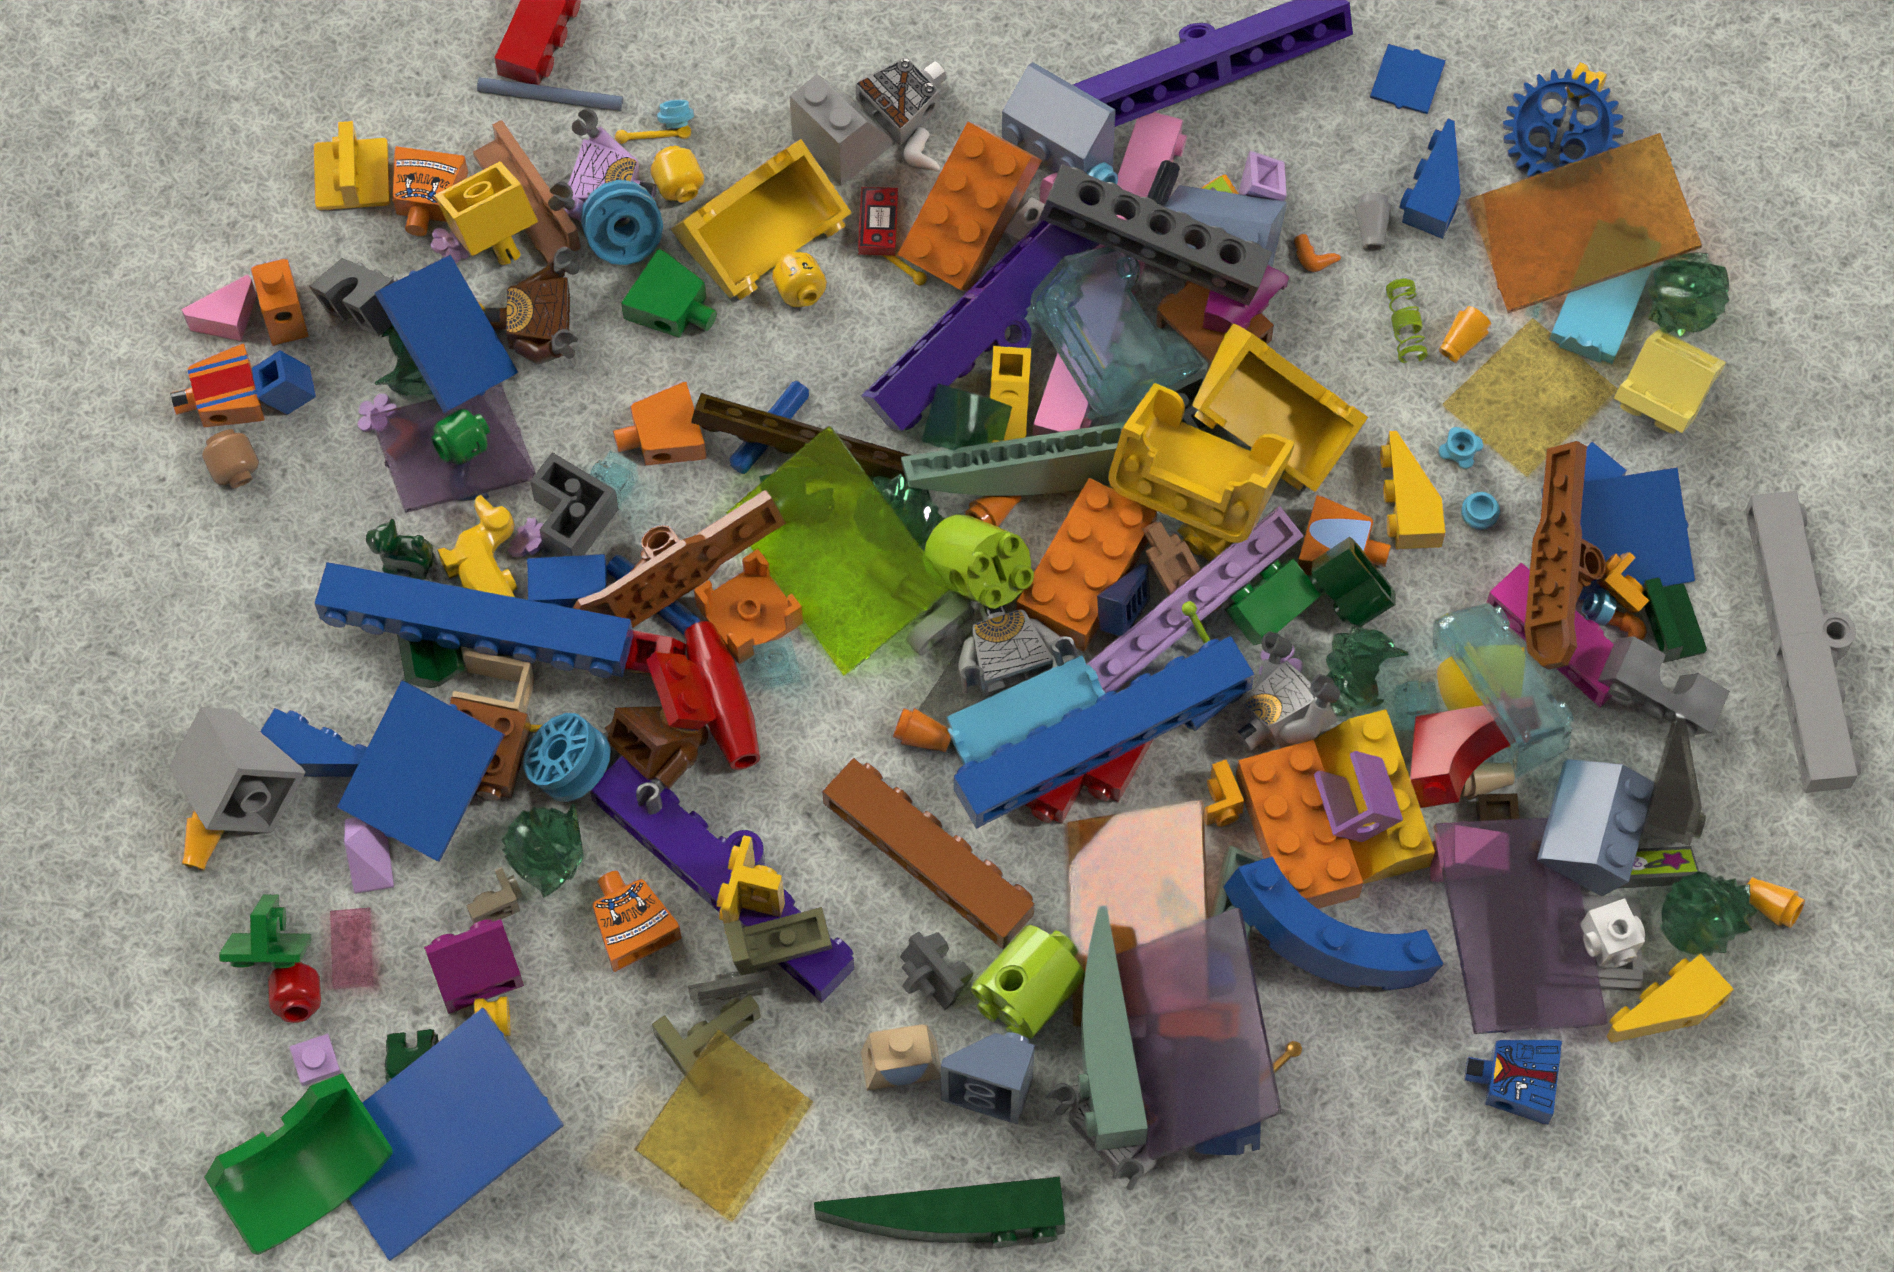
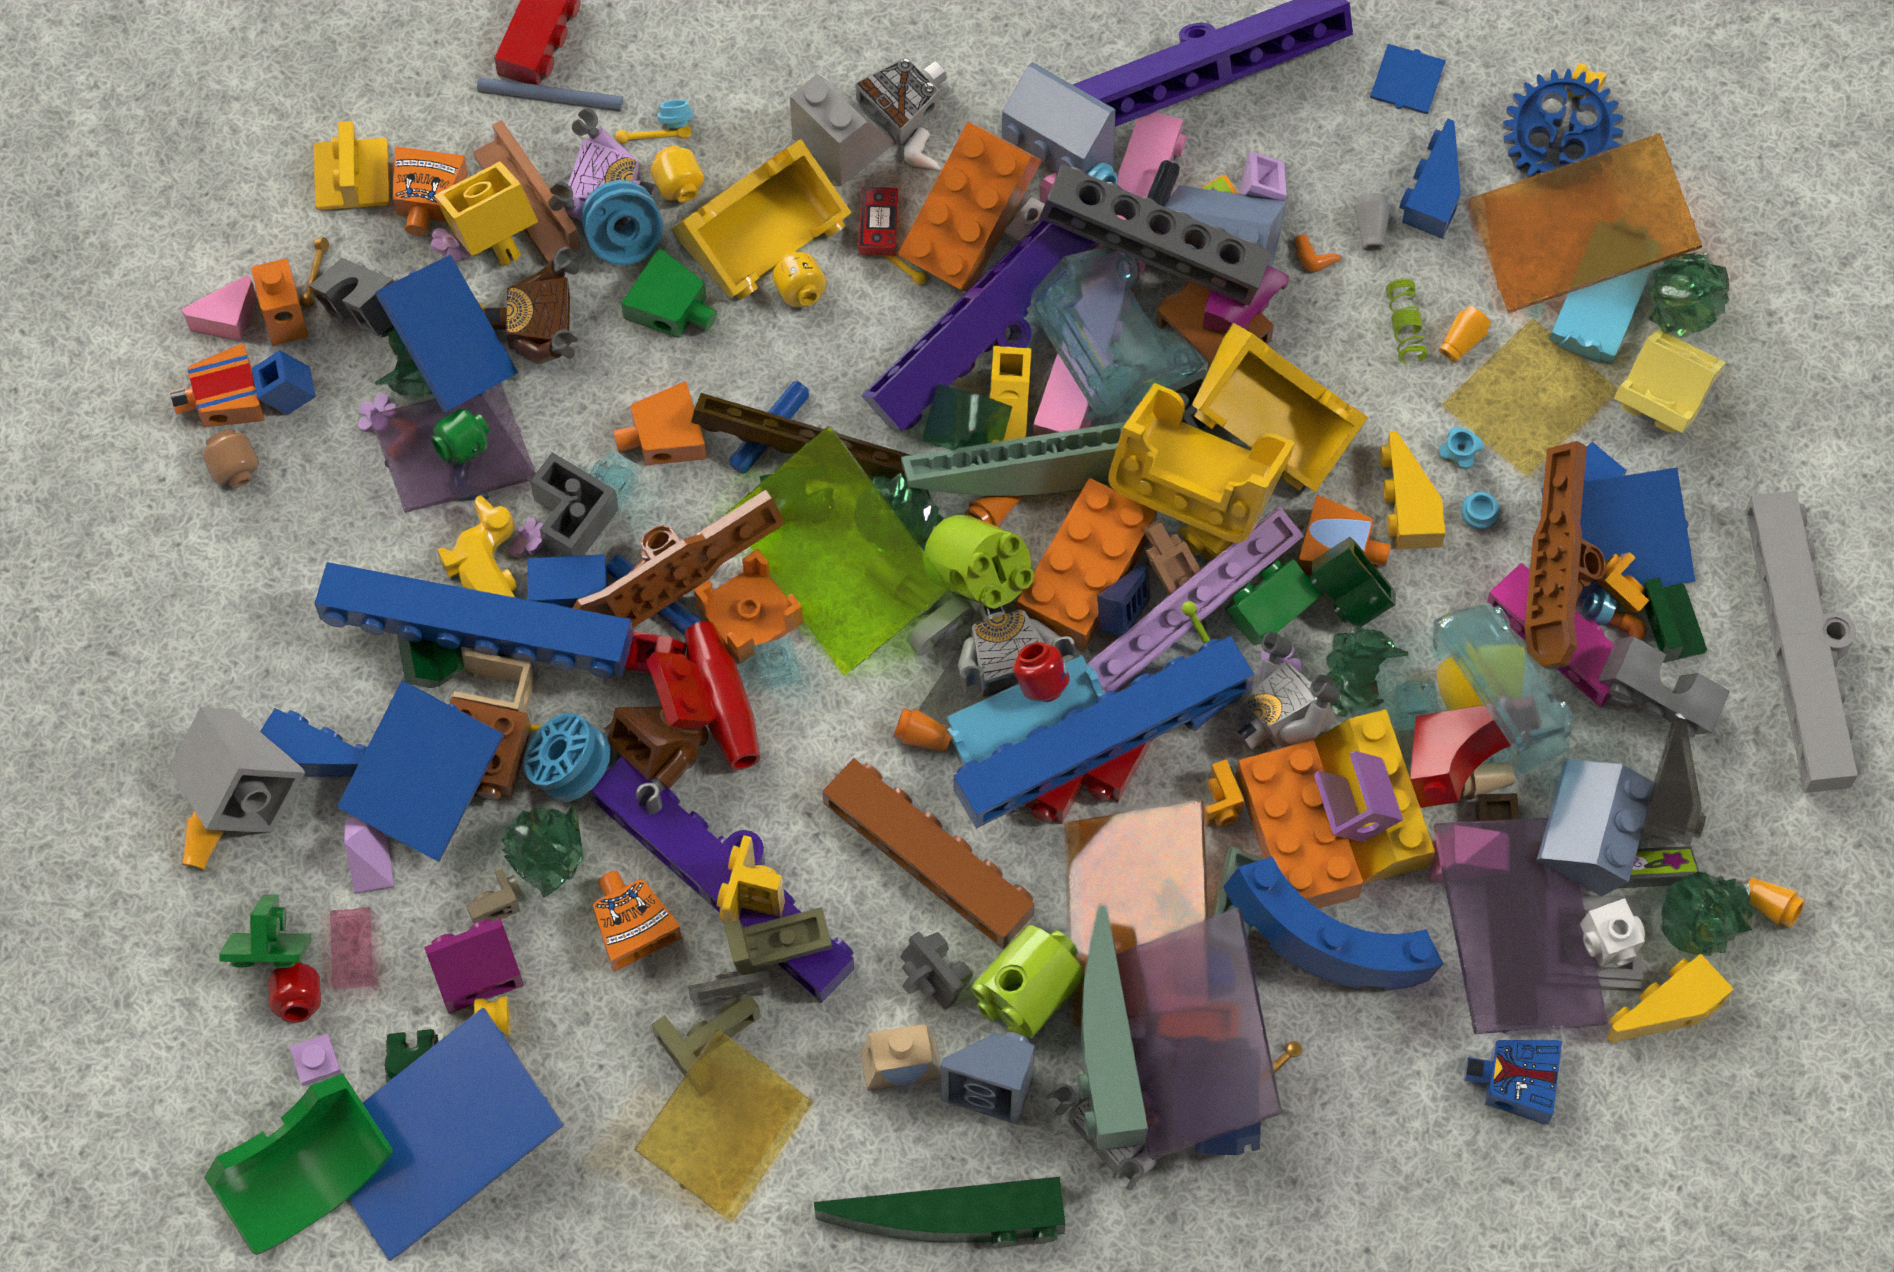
(321, 245): none -> pearl gold hinge
(400, 551): dark green animal -> none
(1041, 672): none -> red head

